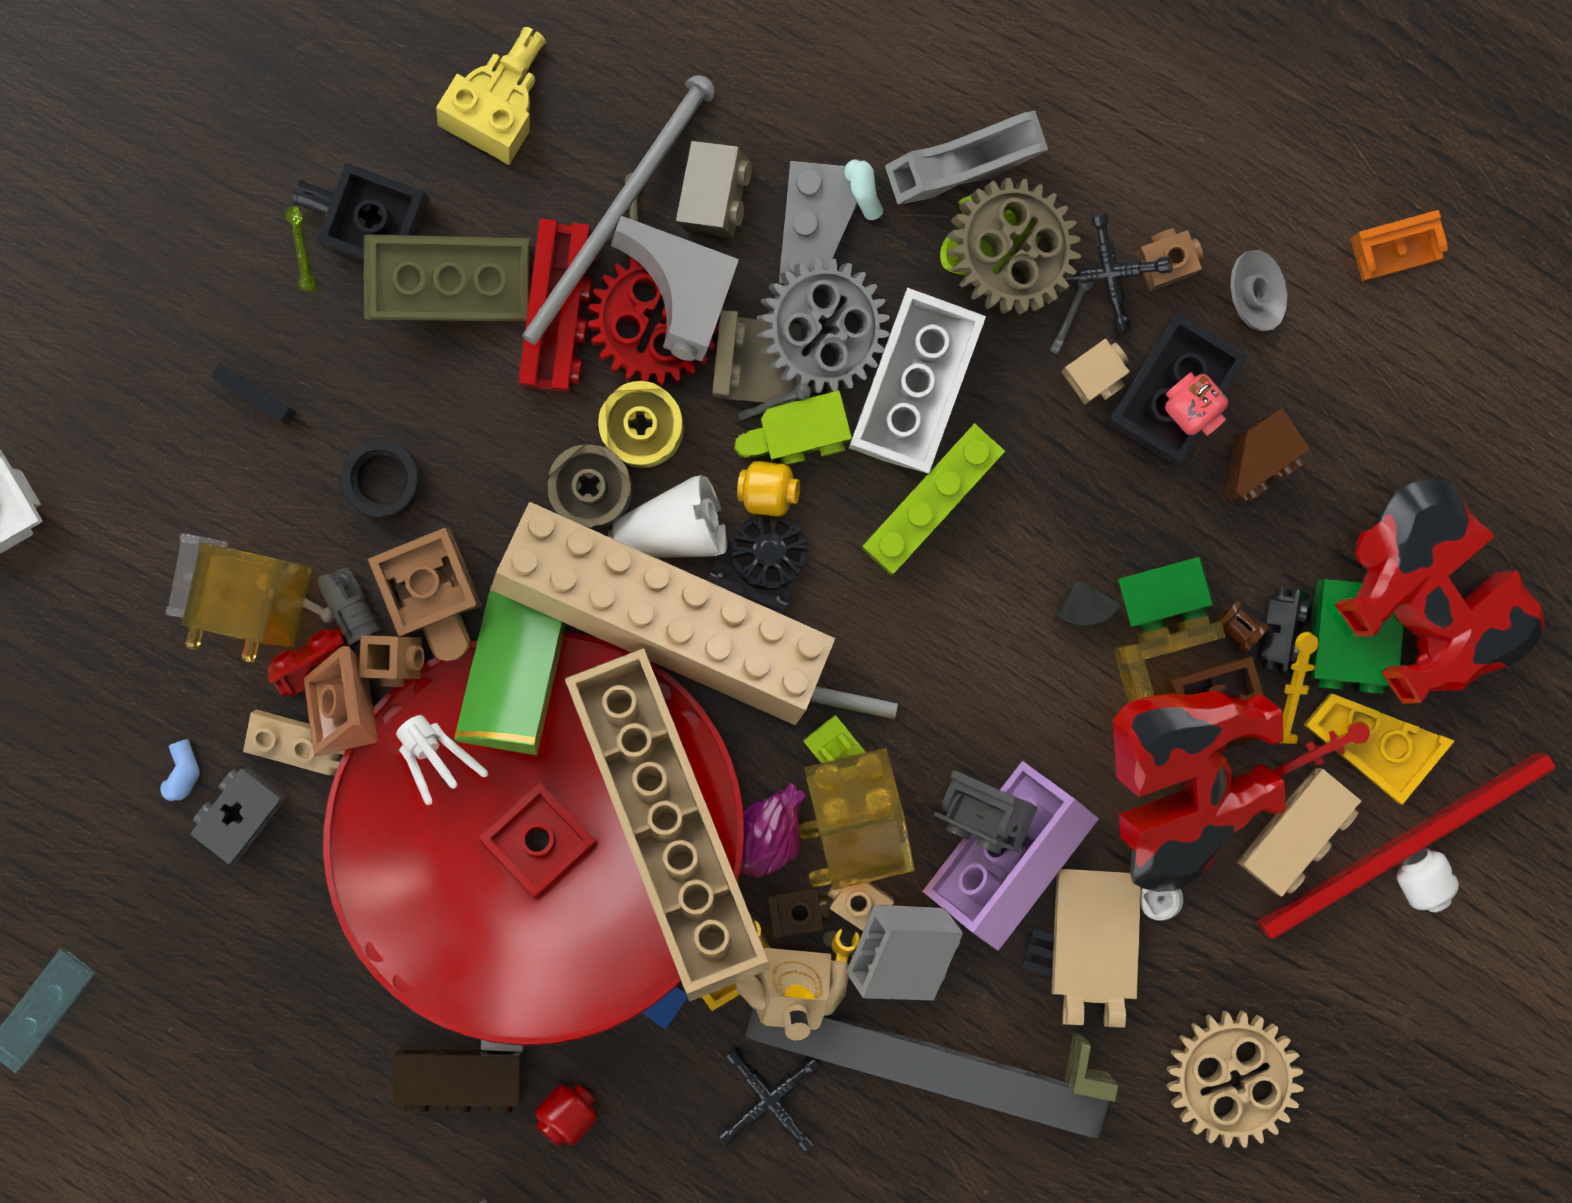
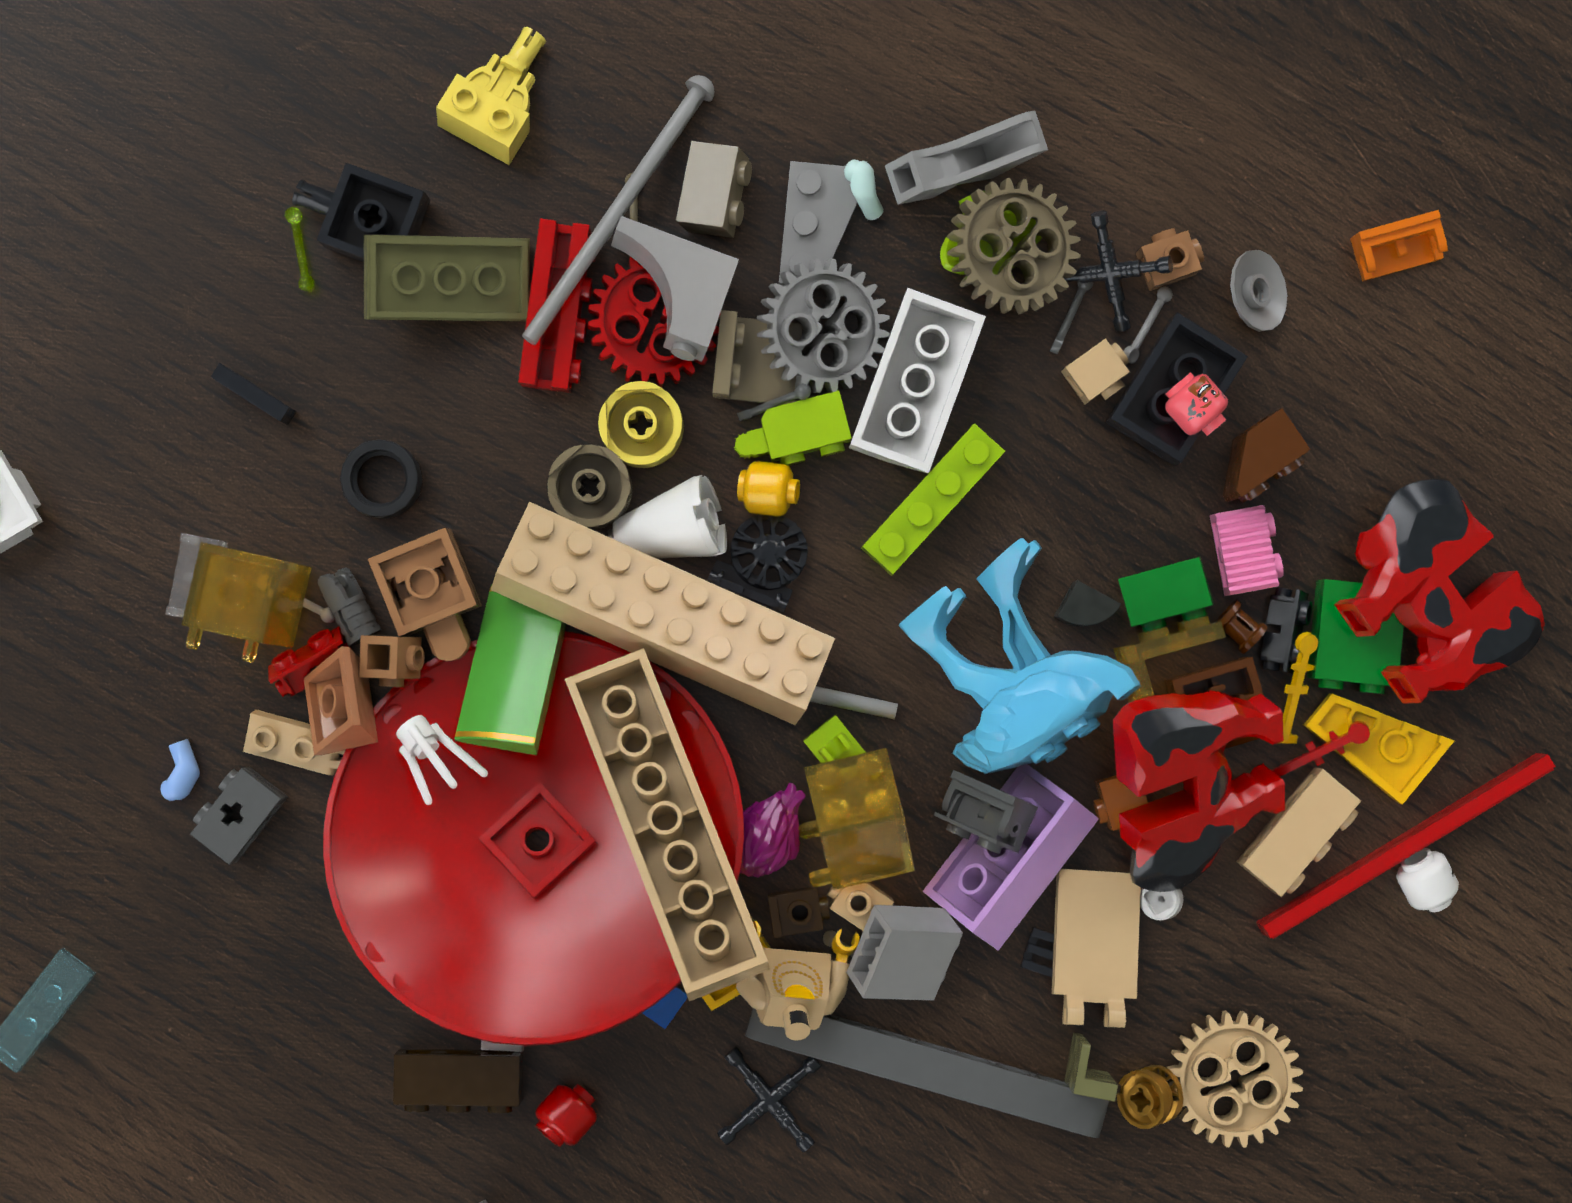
(1038, 701): none -> medium azure animal
(1114, 799): none -> dark orange brick
(1144, 1085): none -> pearl gold wheel
(1164, 295): none -> light grey hinge
(1246, 550): none -> bright pink brick

